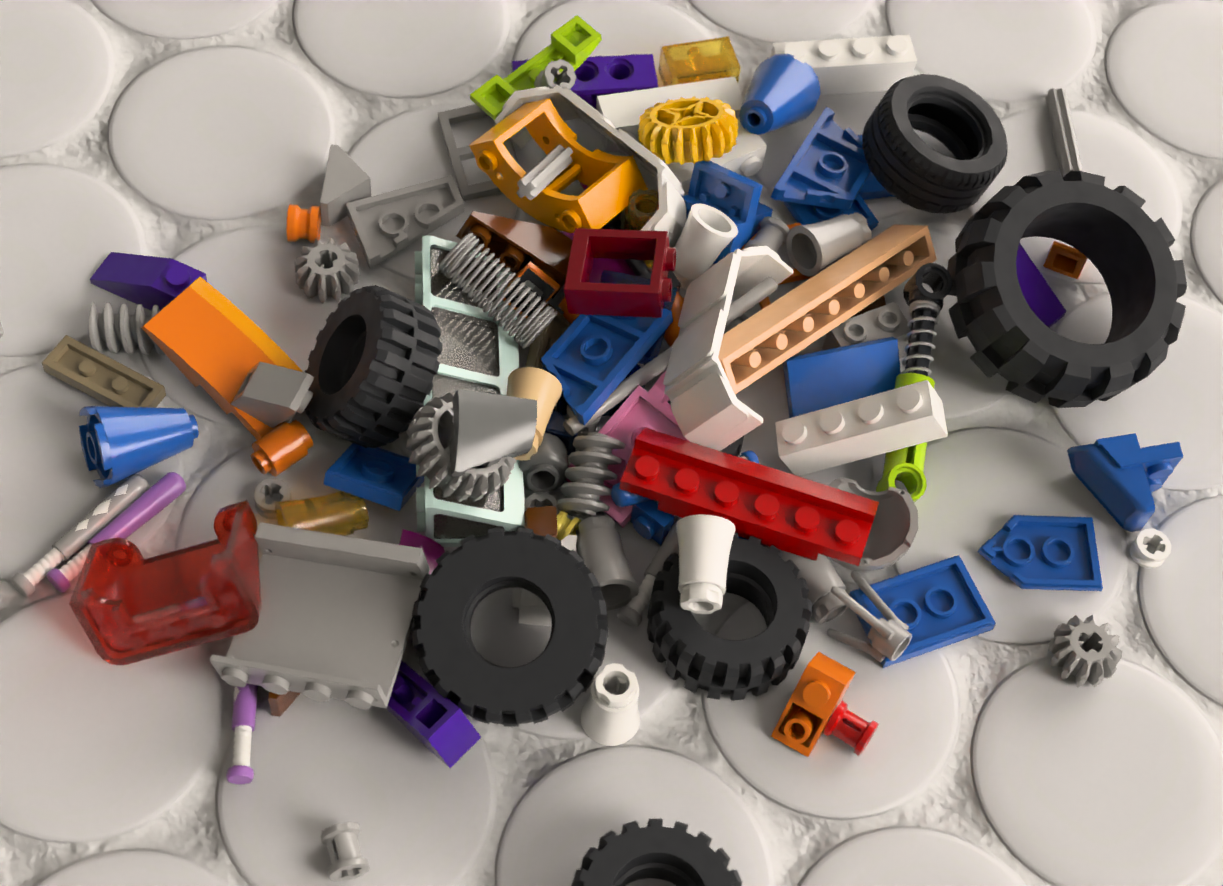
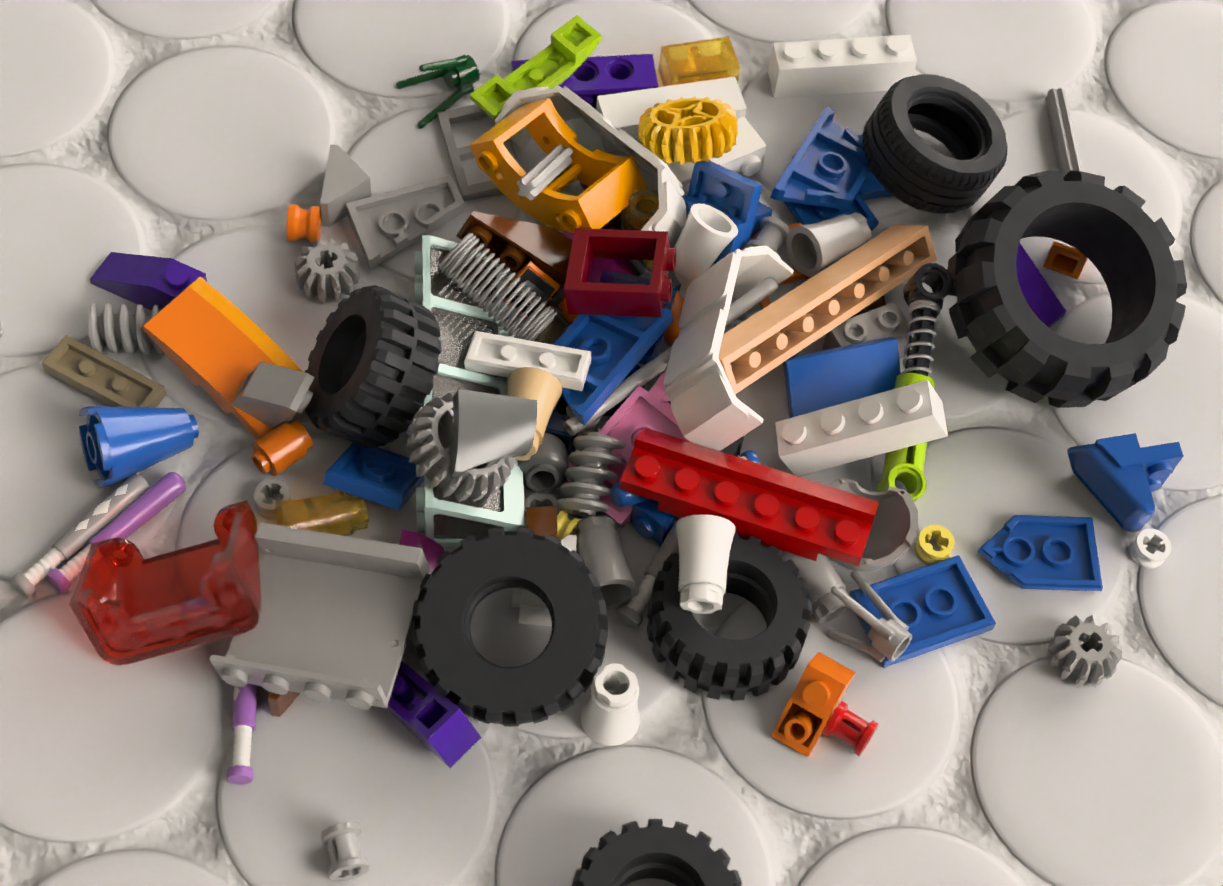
(456, 72): none -> dark green plant
(504, 354): none -> white tile
(565, 78): light grey bush -> none
(779, 94): blue cone -> none
(943, 539): none -> light yellow bush

